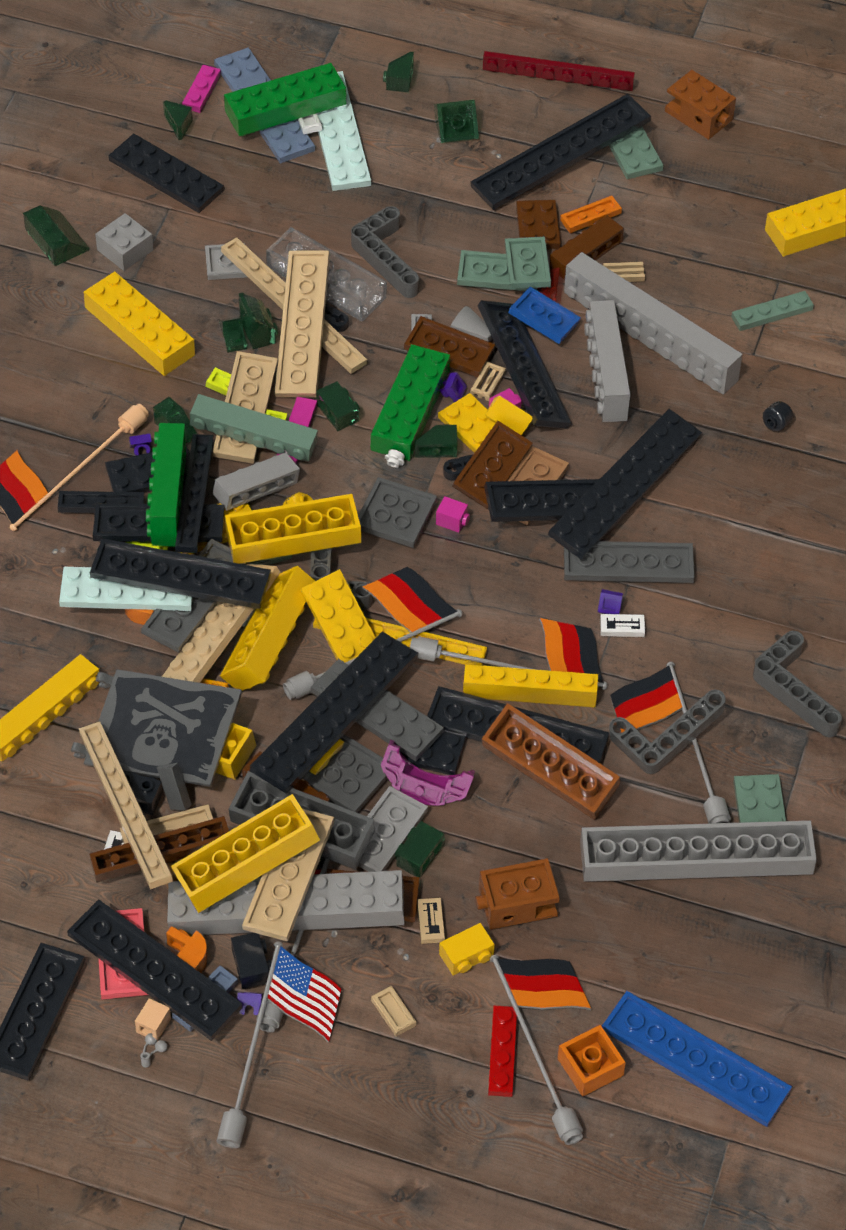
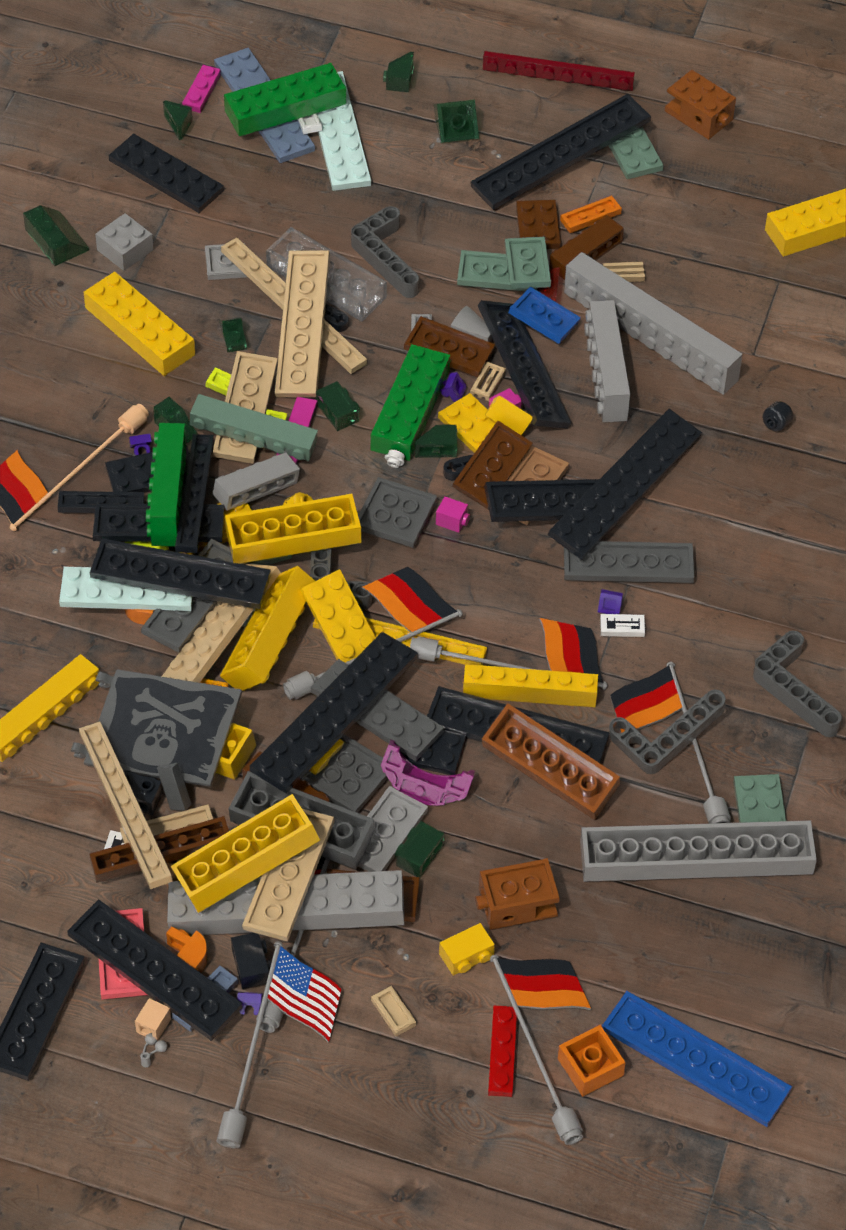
(257, 321): clear green slope -> none
(430, 920): tan tile -> none
(772, 310): sand green plate -> none

